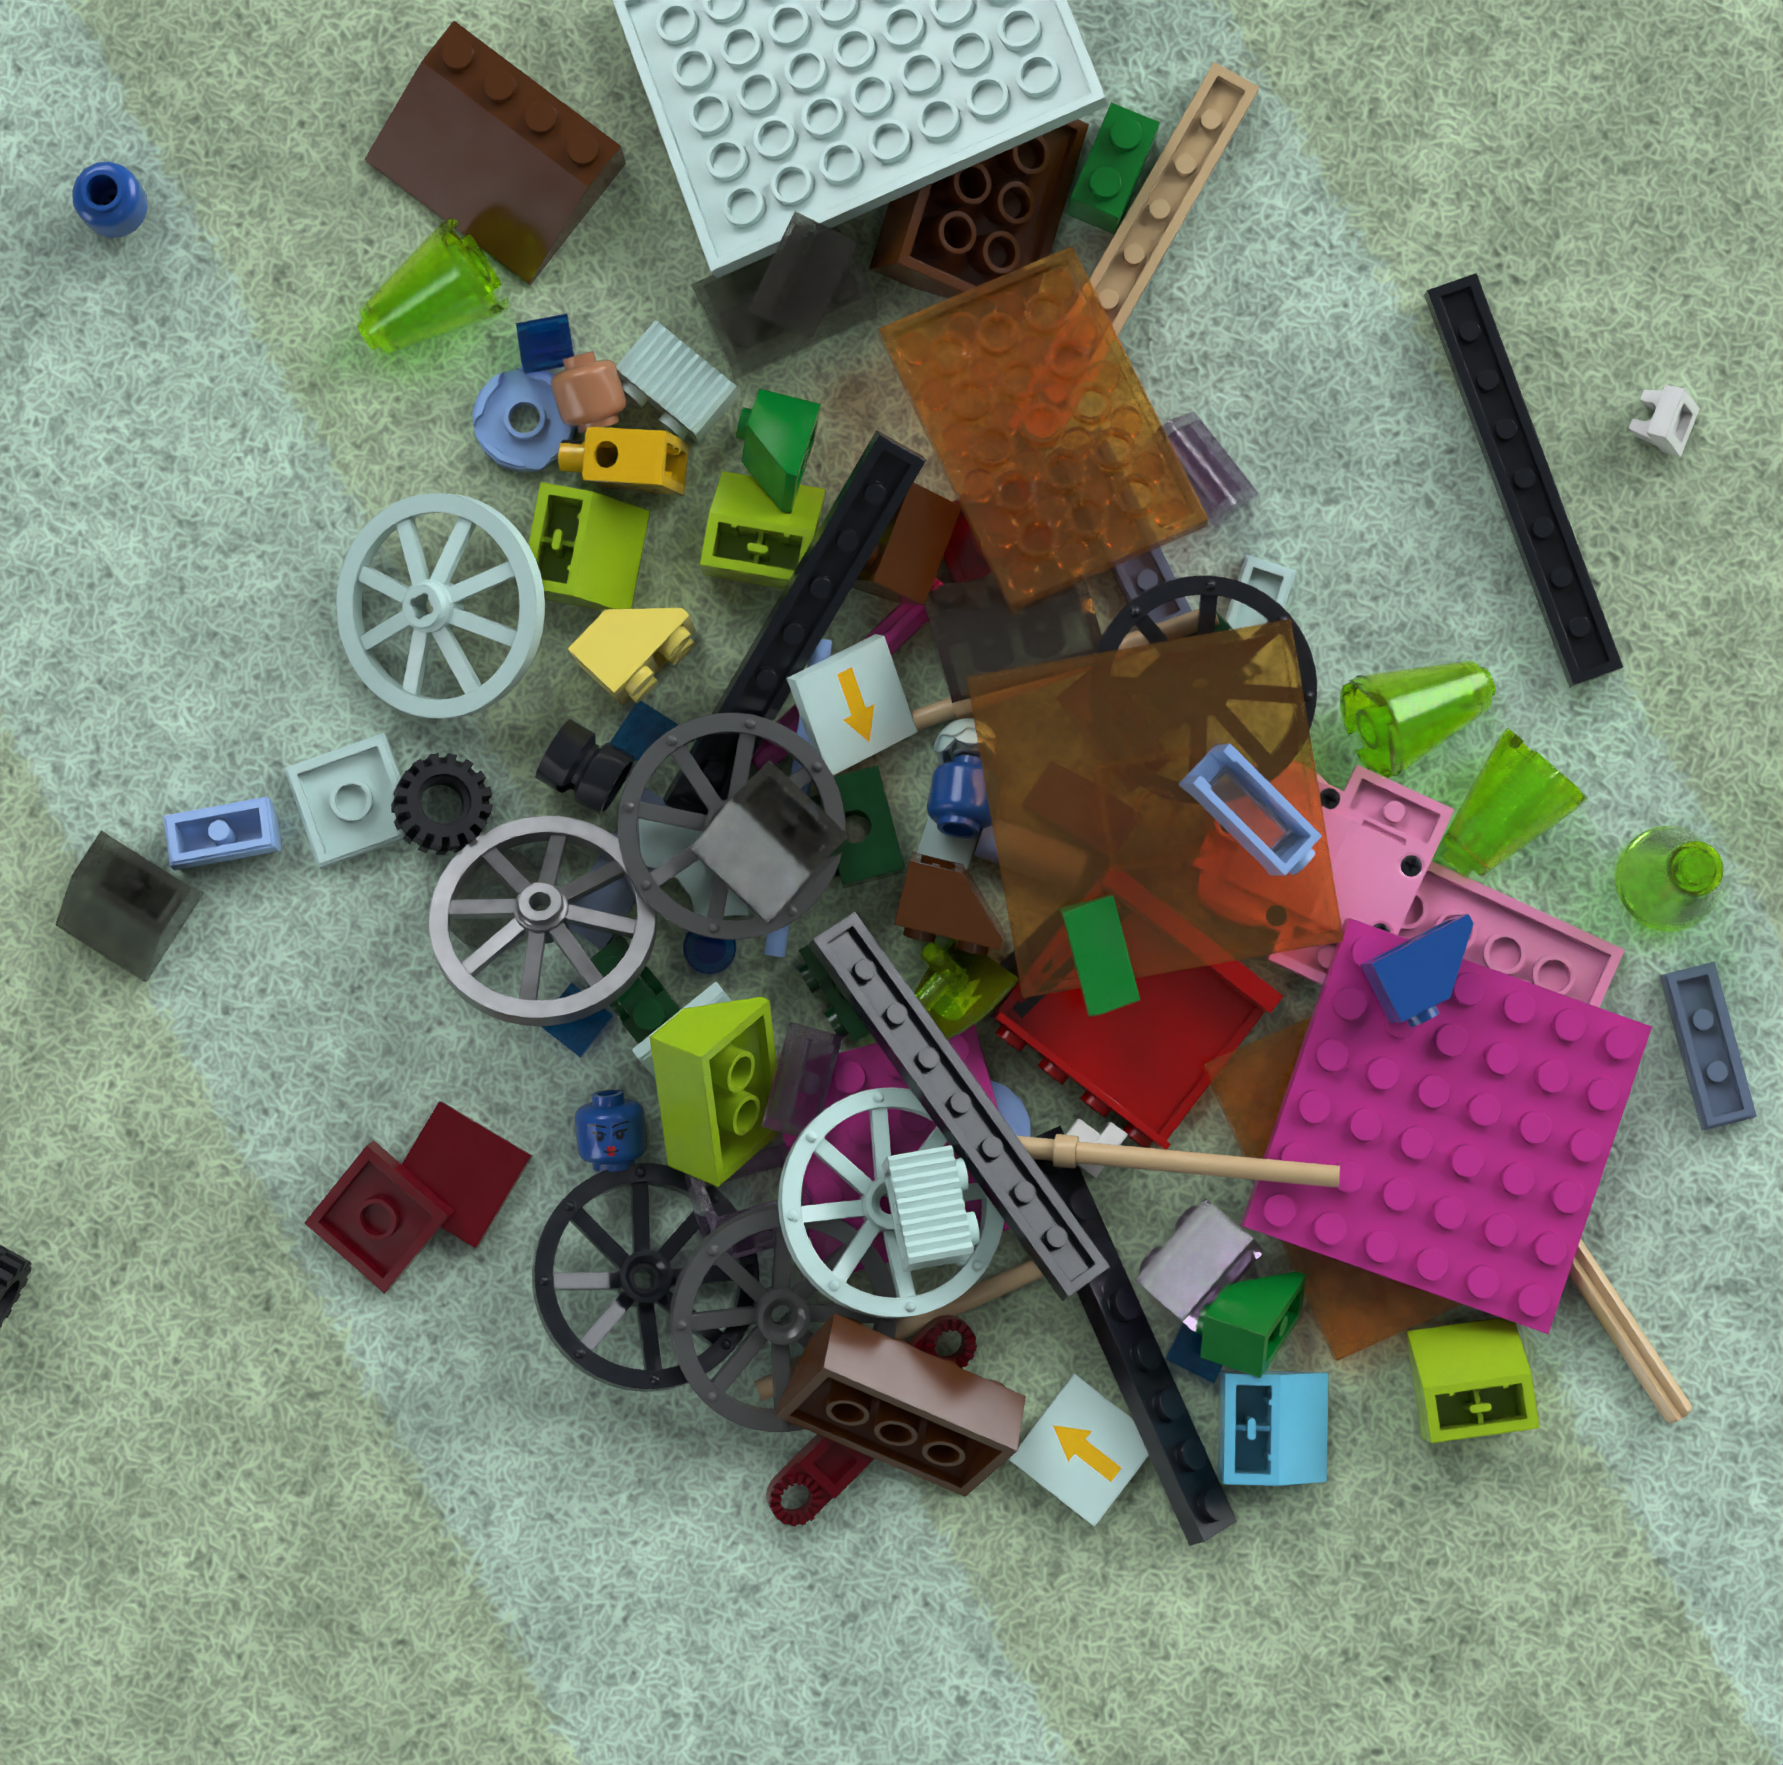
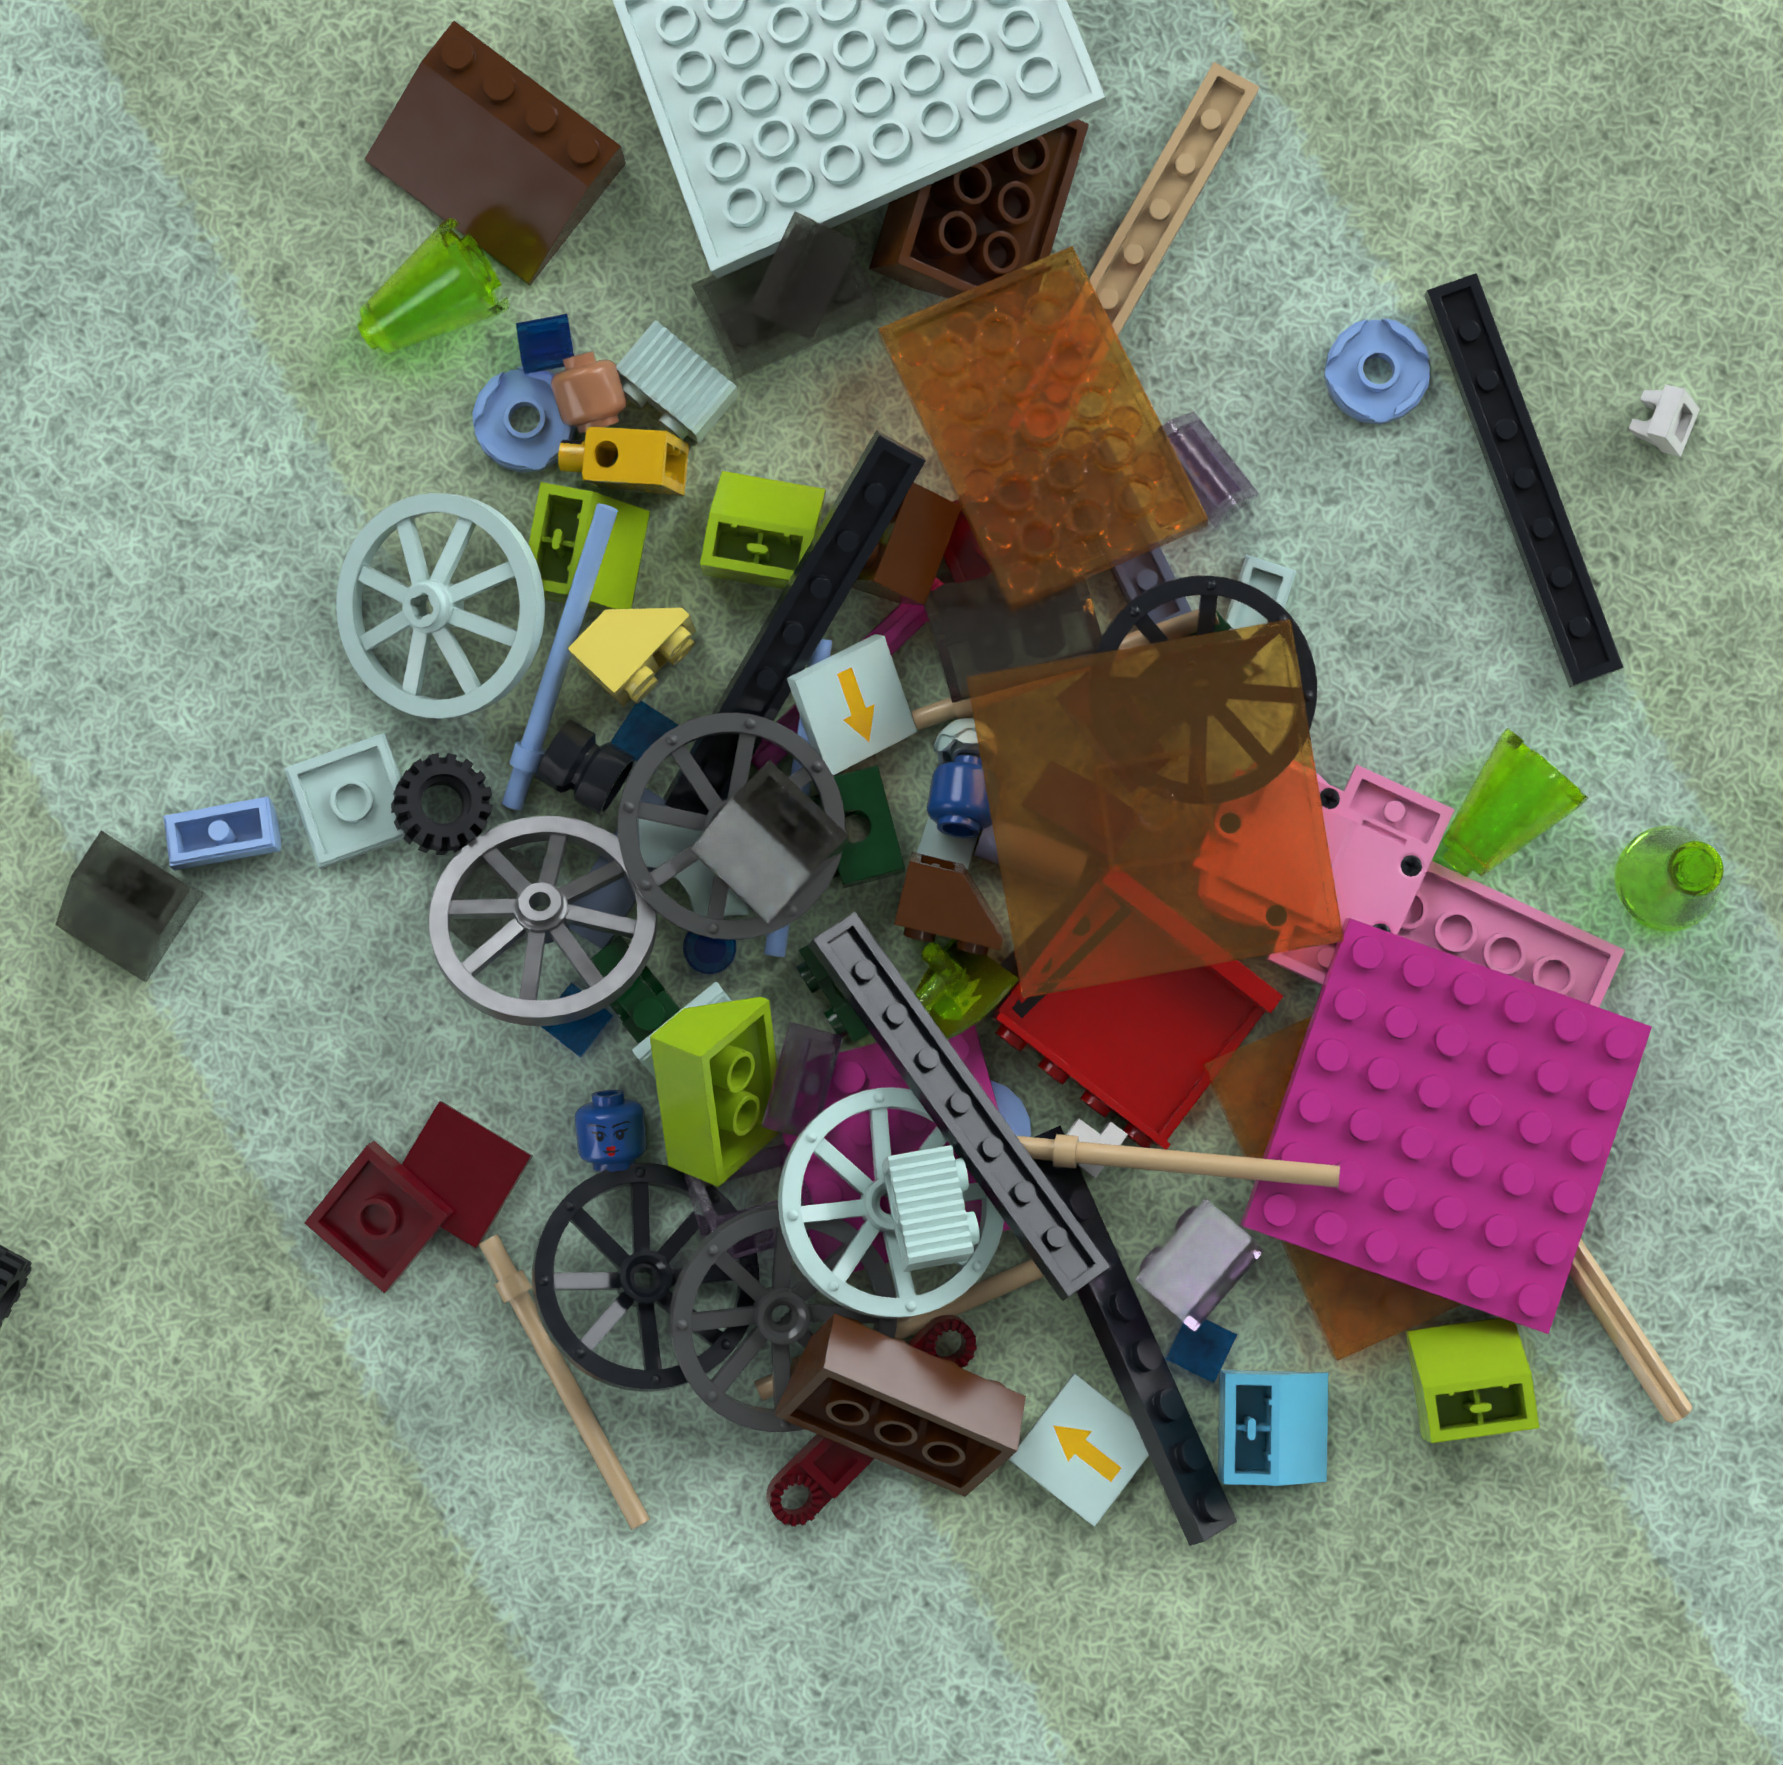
(109, 199): blue head -> none
(514, 1287): none -> tan bar
(529, 752): none -> light blue bar
(778, 443): green slope -> none
(1100, 955): green slope -> none
(1113, 168): green brick -> none
(1251, 1321): green slope -> none
(1252, 811): light blue window -> none
(1372, 401): none -> light blue tile
(1412, 711): clear neon green cone -> none
(1419, 971): blue slope -> none
(1708, 1046): sand blue tile -> none

